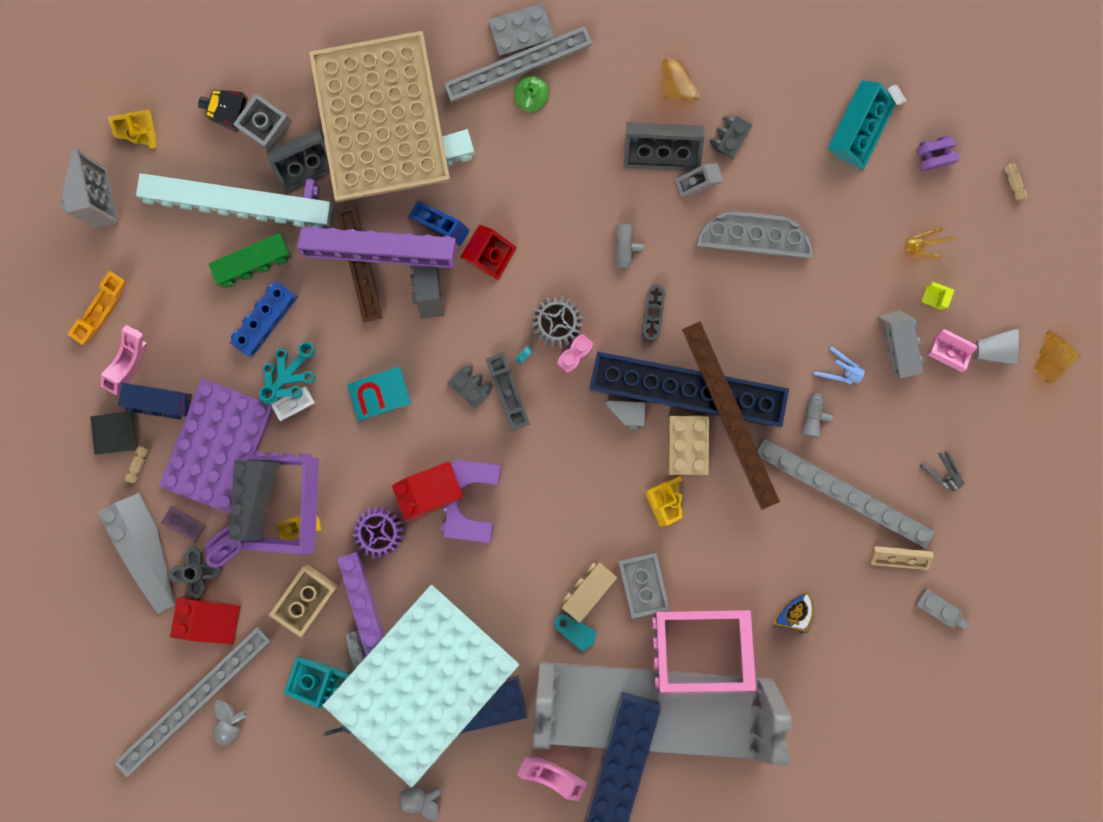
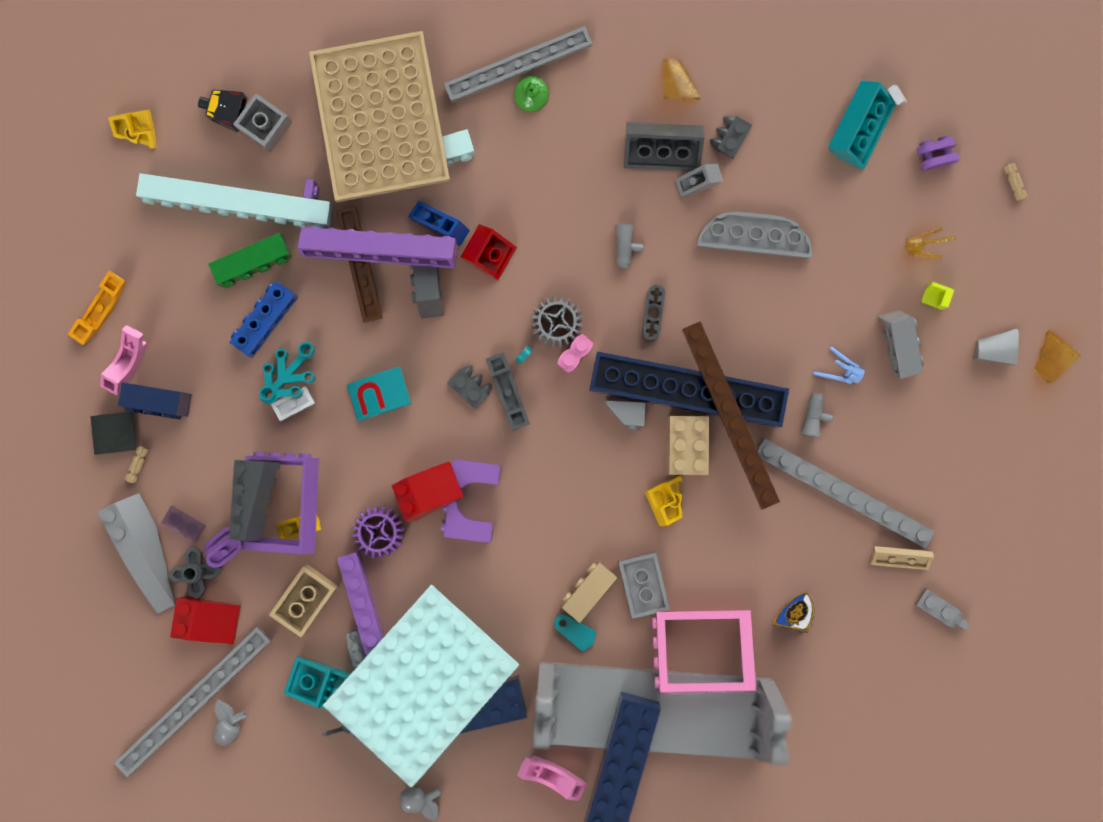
(88, 192): light grey slope -> none
(216, 431): medium lavender plate -> none
(300, 160): dark grey slope -> none
(521, 30): light grey plate -> none
(952, 350): bright pink bracket -> none
(952, 479): dark grey plant -> none

